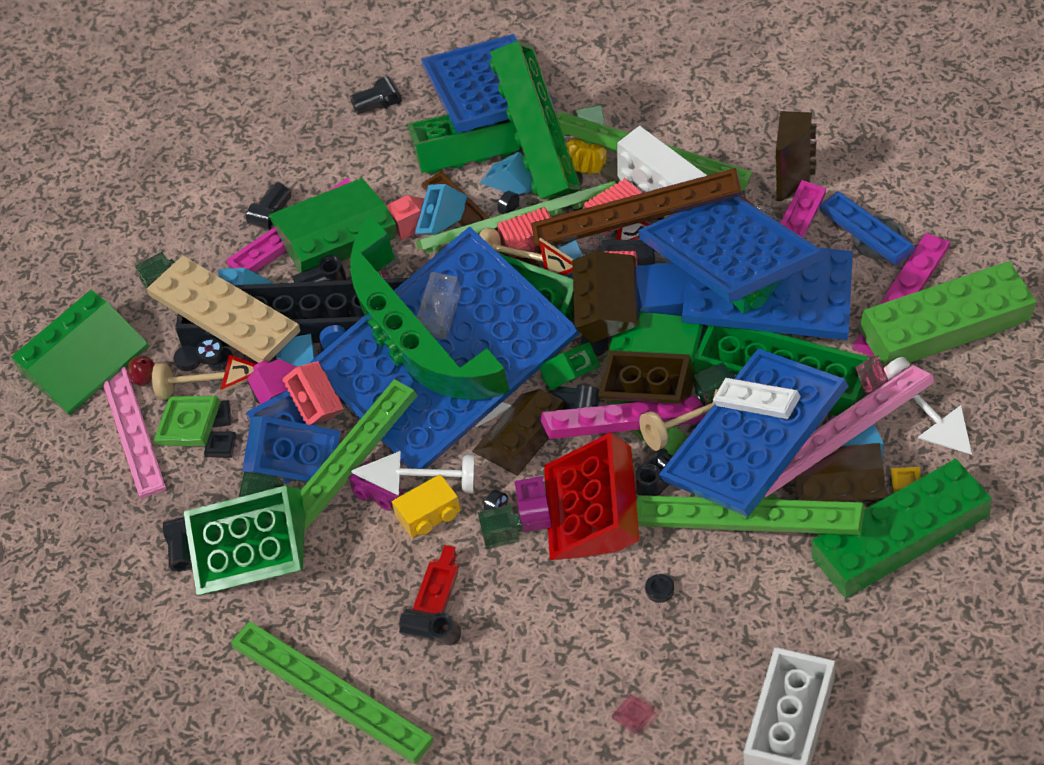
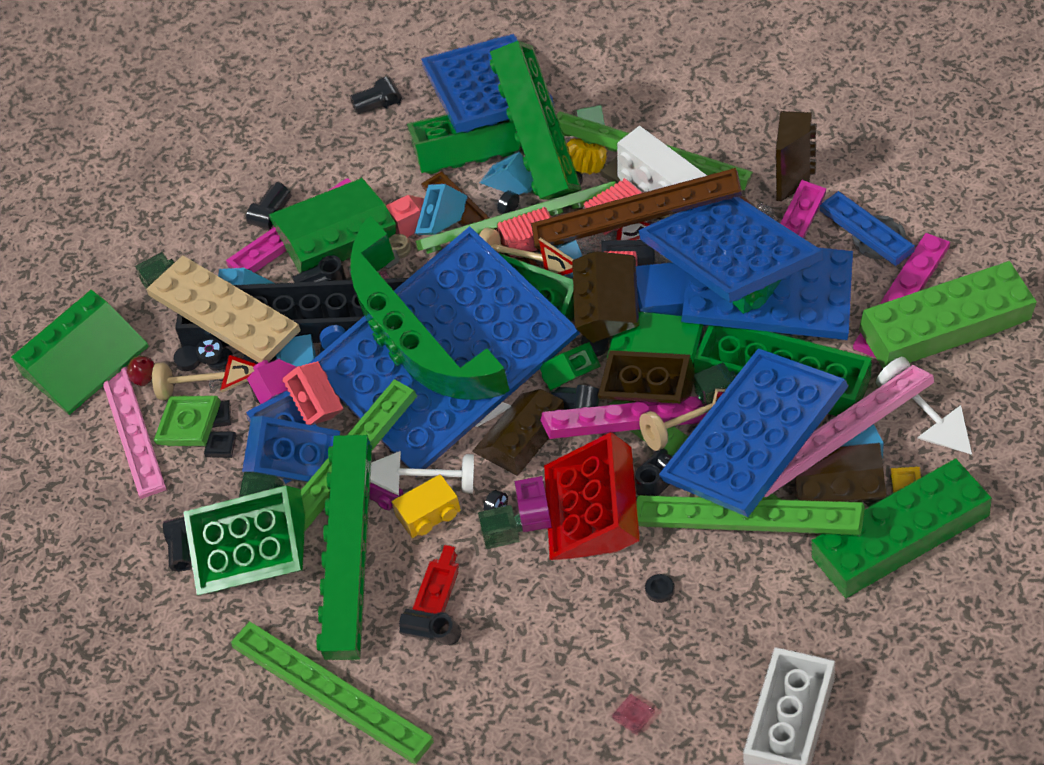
(346, 548): none -> green brick
(401, 240): none -> dark tan plate
(439, 304): clear brick -> none
(757, 398): white tile -> none
(872, 373): clear pink tile -> none

